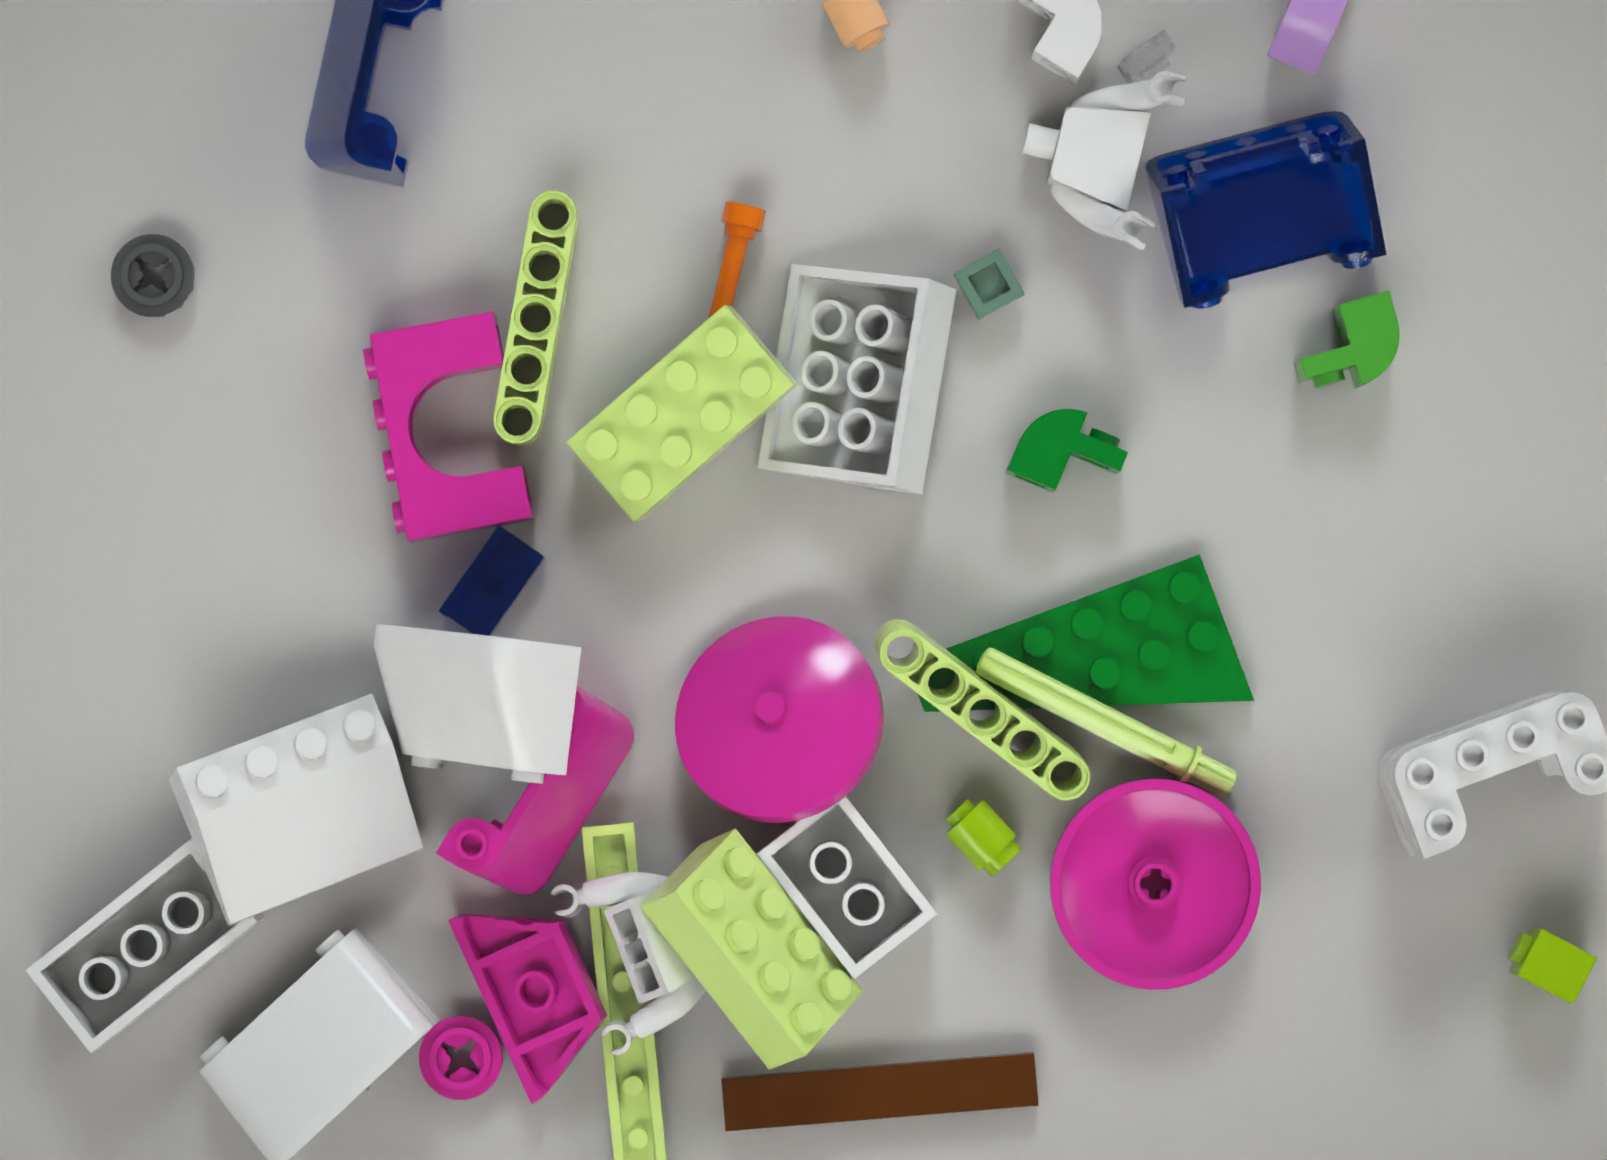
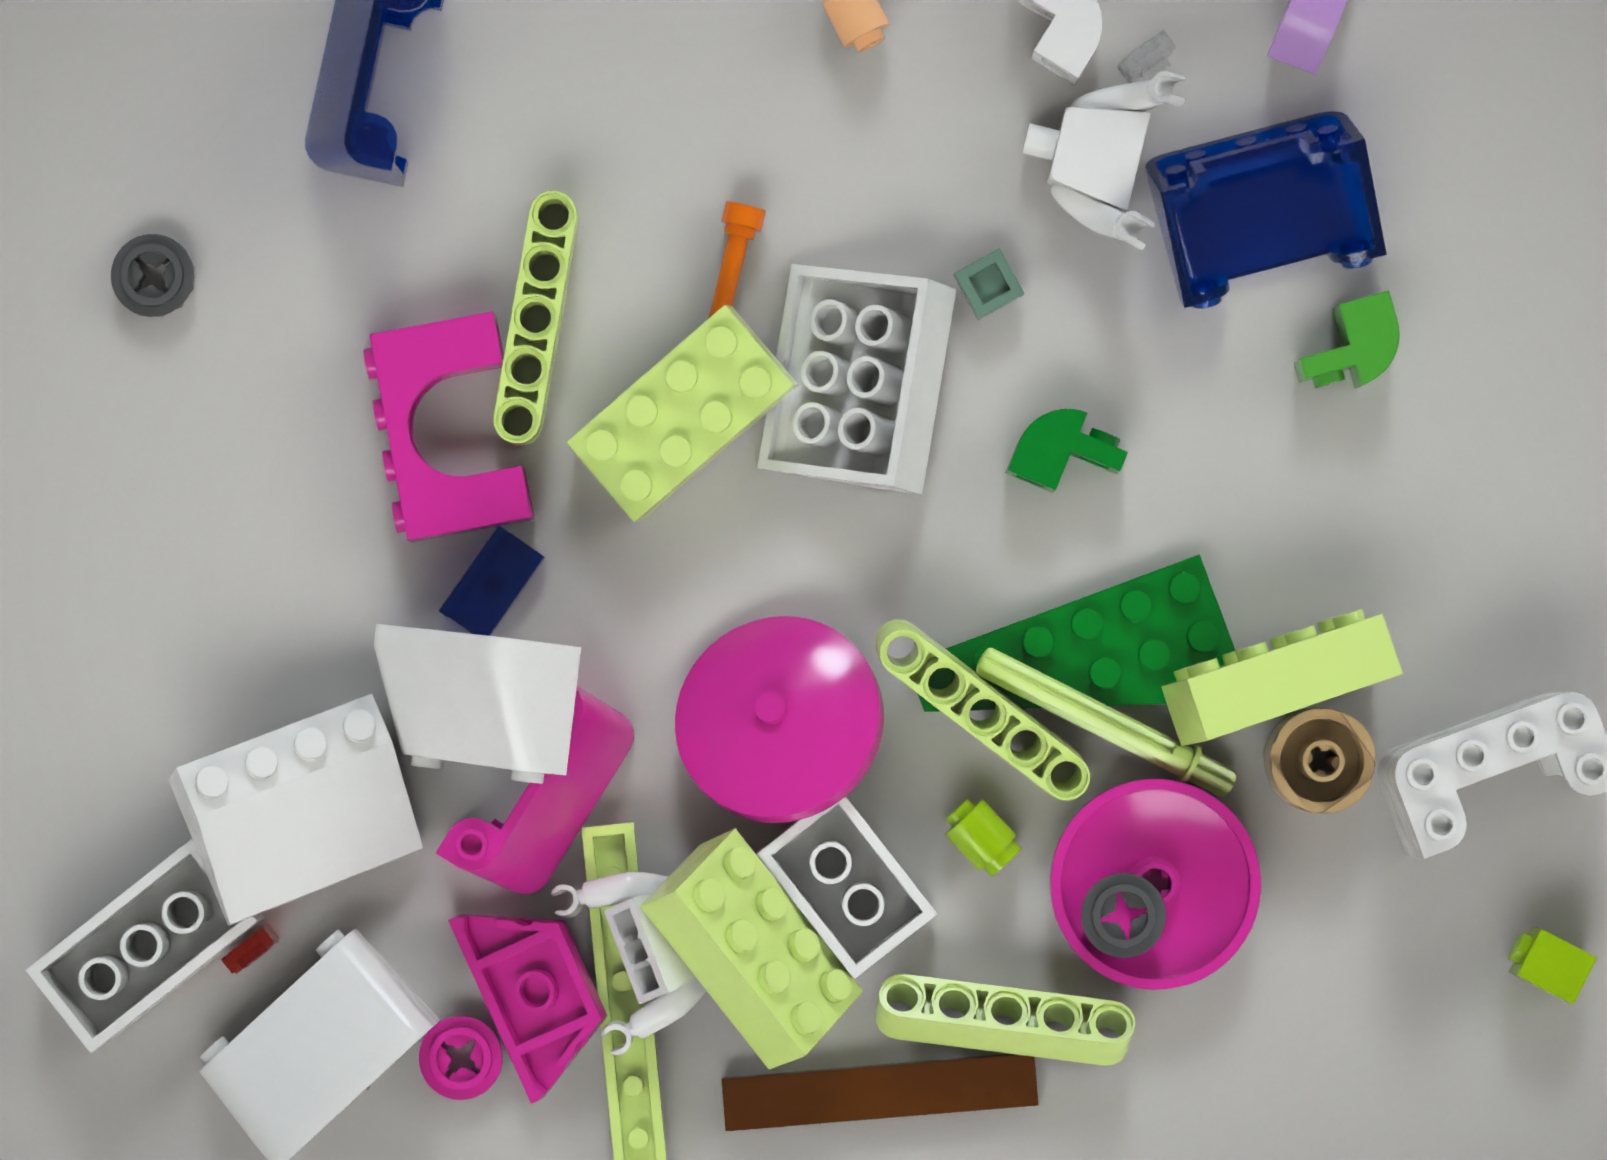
(251, 949): none -> clear red tile
(1026, 1007): none -> yellowish green beam
(1143, 930): none -> dark grey gear
(1273, 682): none -> yellowish green brick
(1348, 767): none -> tan brick

